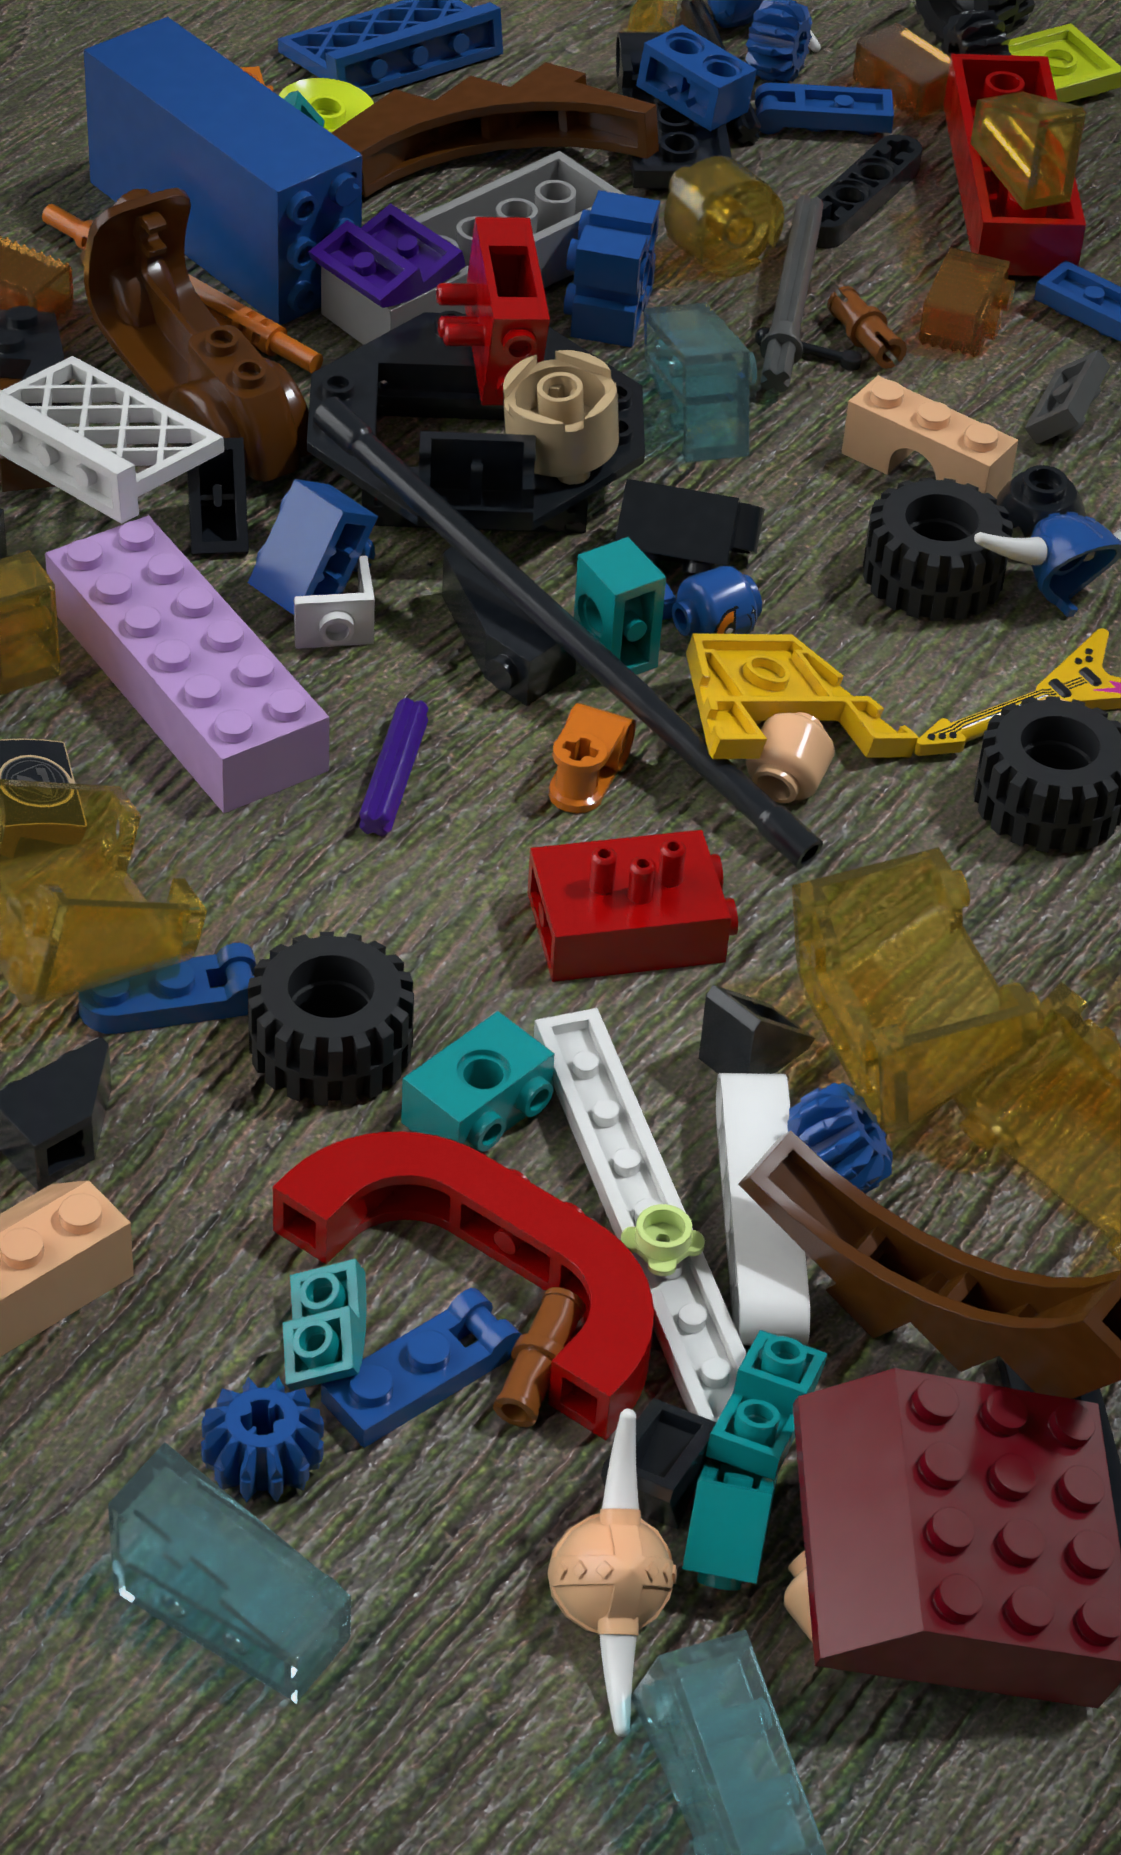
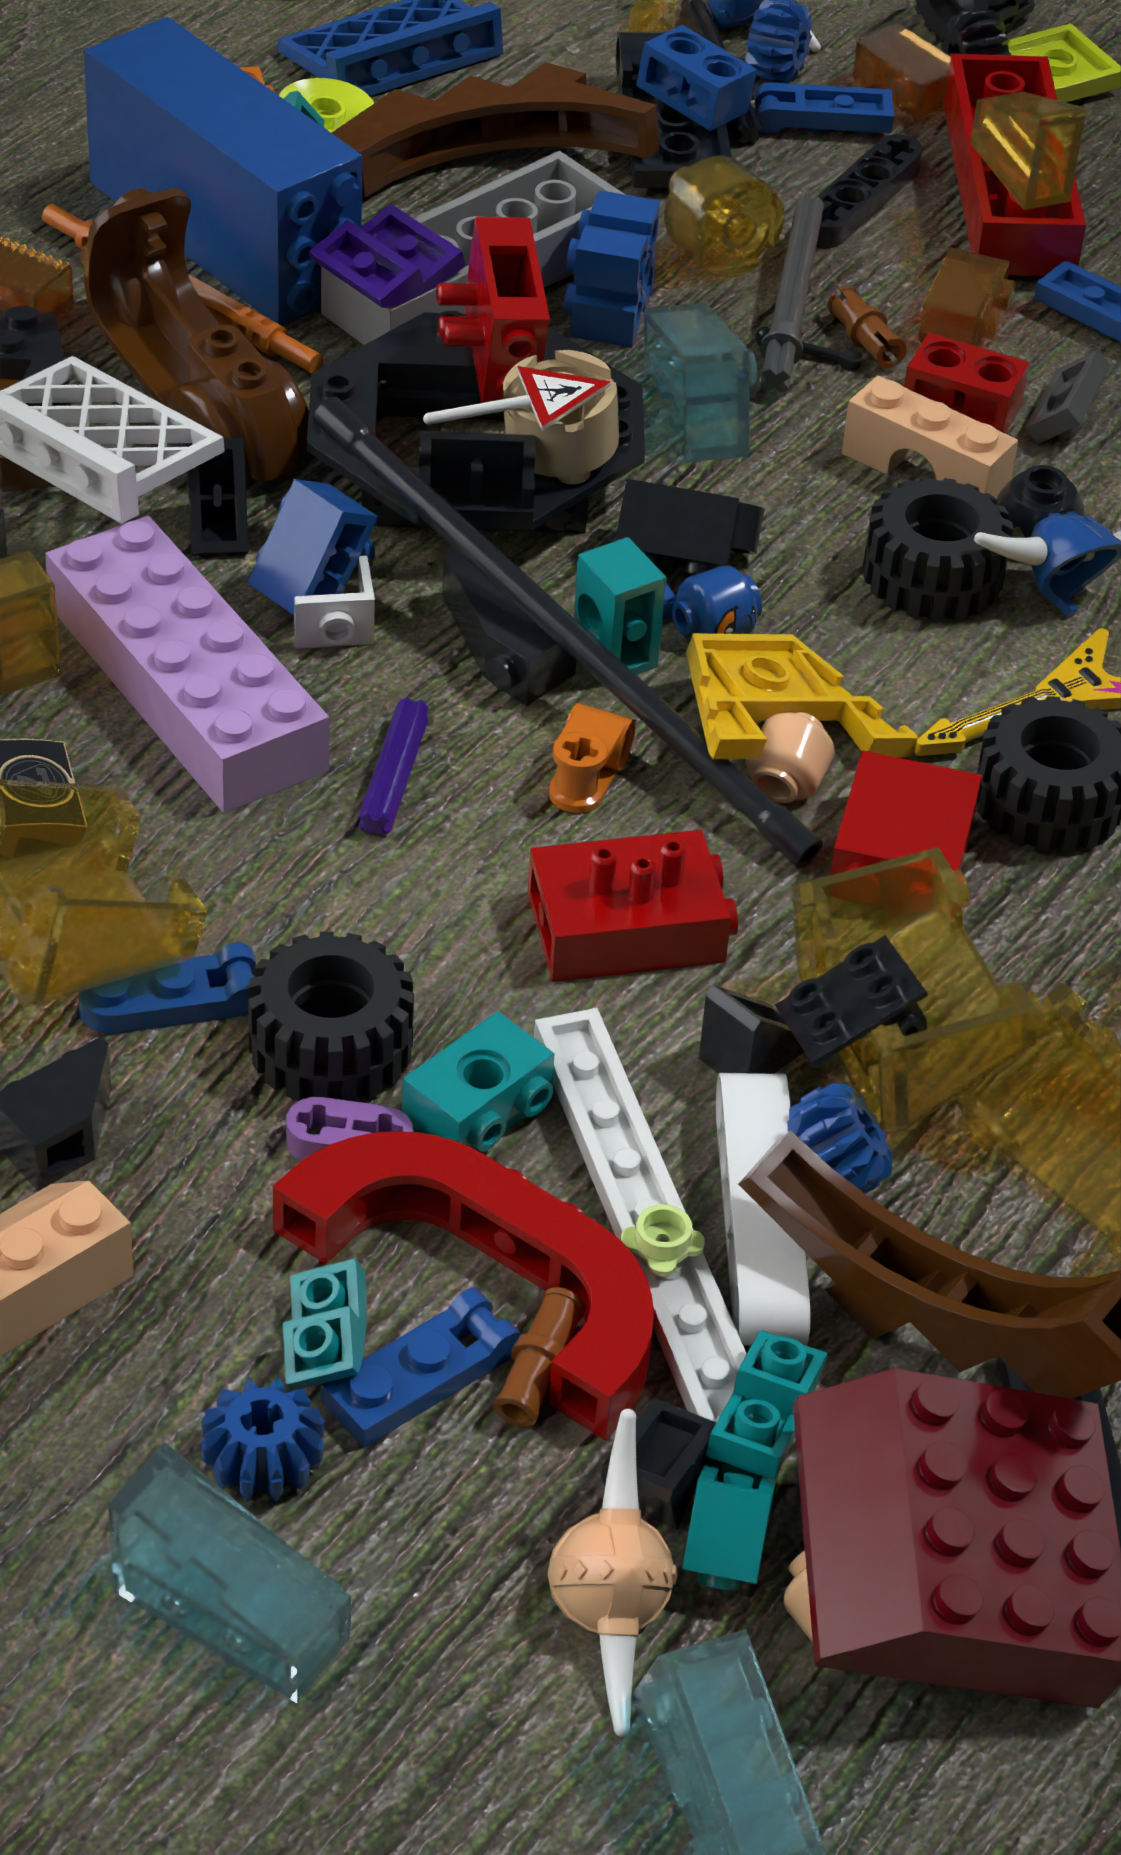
(338, 1121): none -> medium lavender beam
(548, 392): none -> piece
(852, 999): none -> black hinge
(905, 810): none -> red brick
(969, 380): none -> red brick

